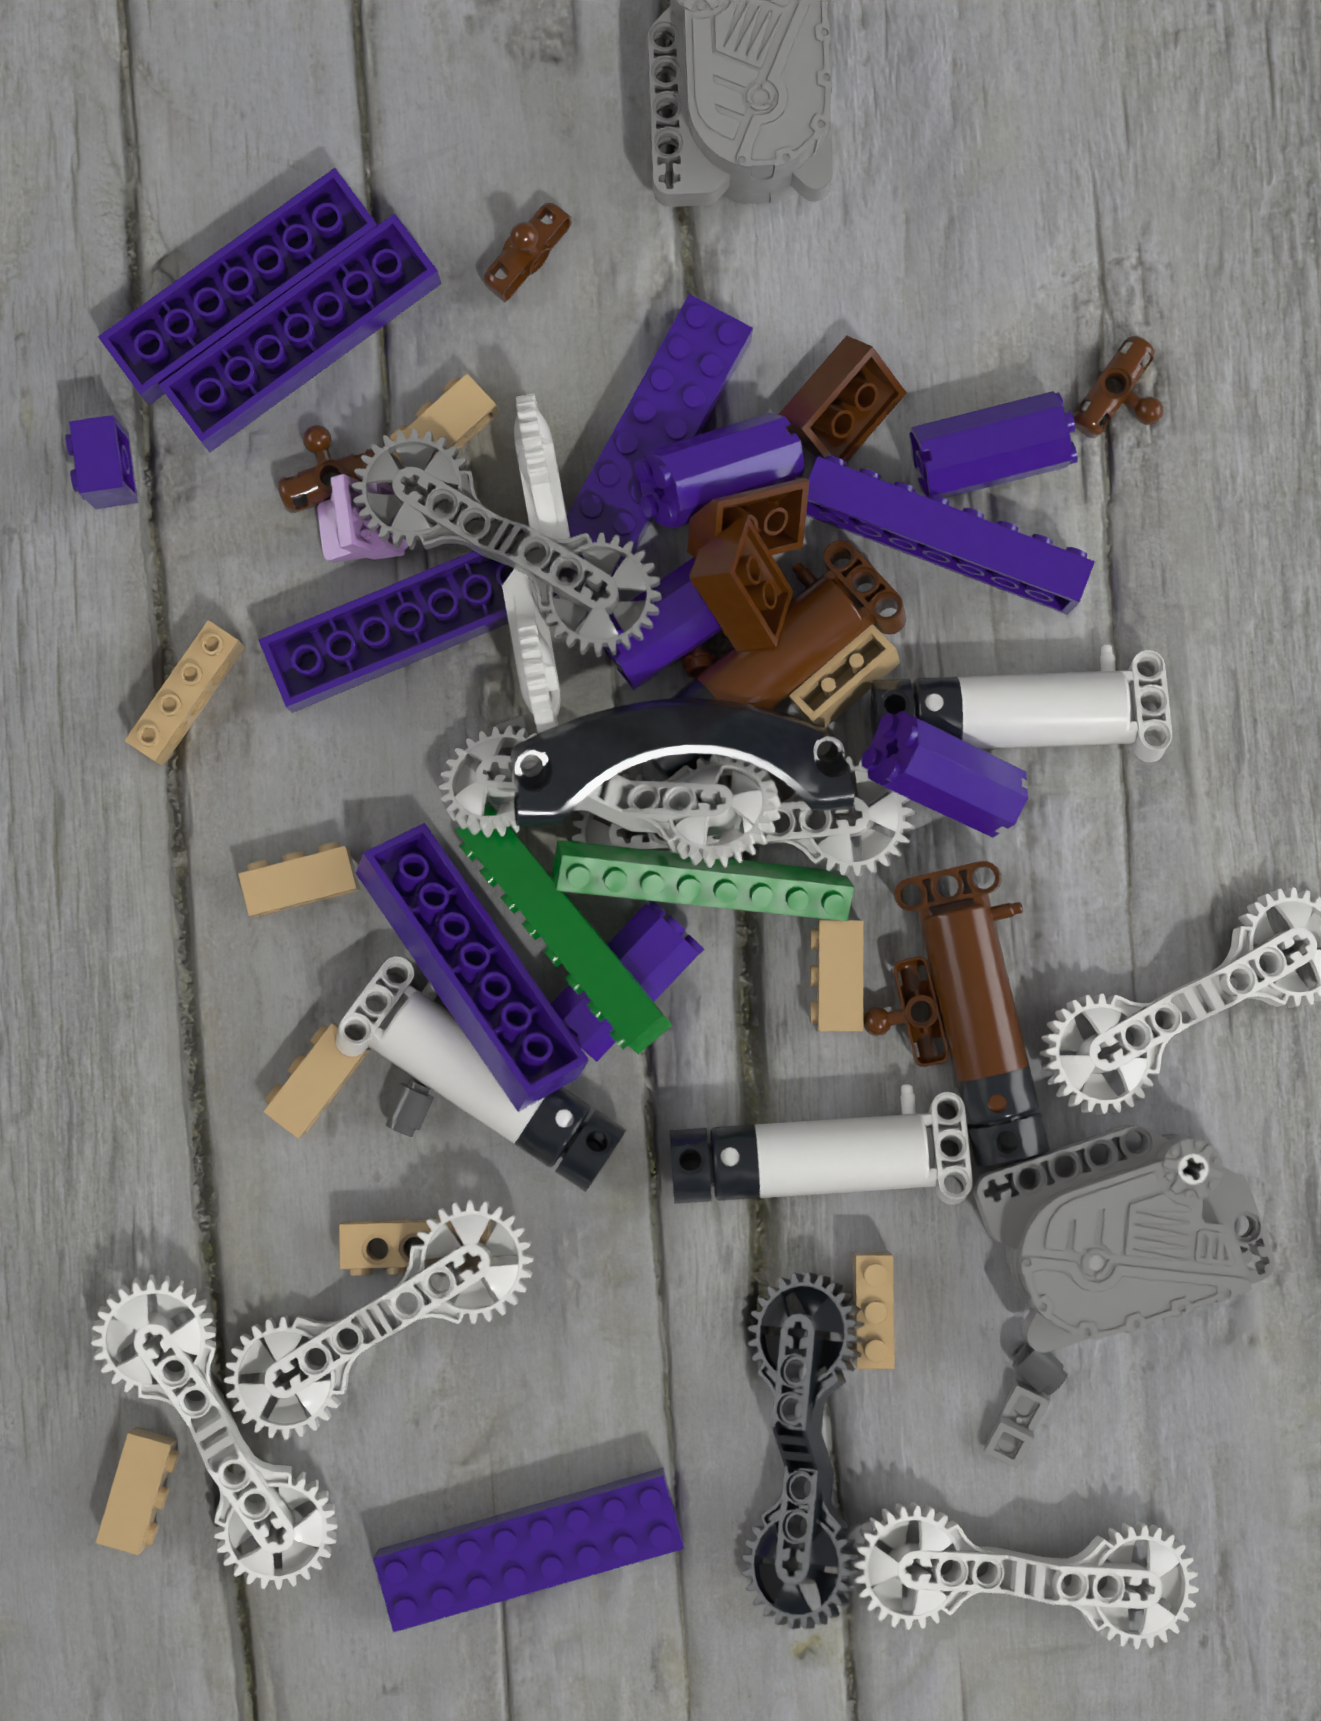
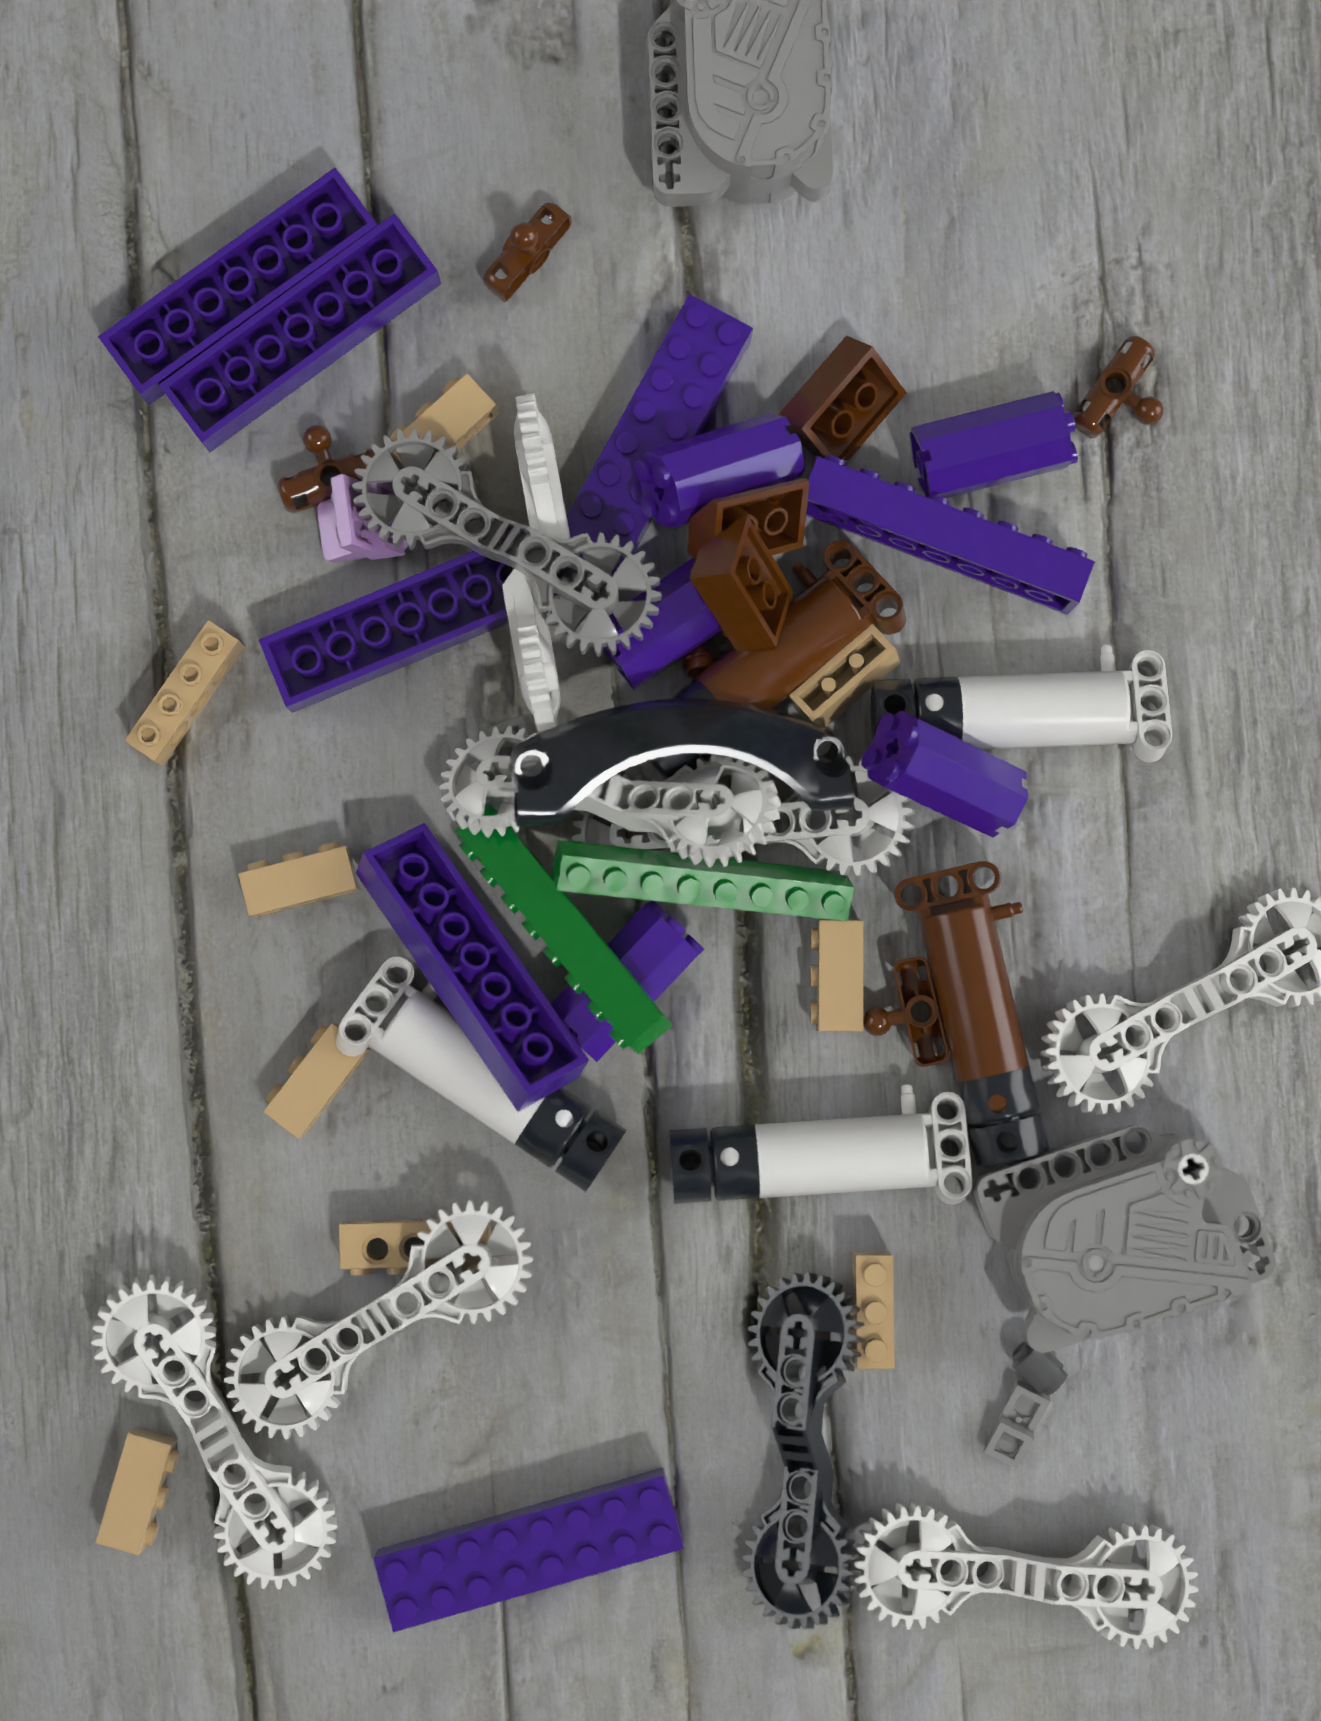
(102, 462): dark purple brick -> none
(409, 1108): dark grey brick -> none

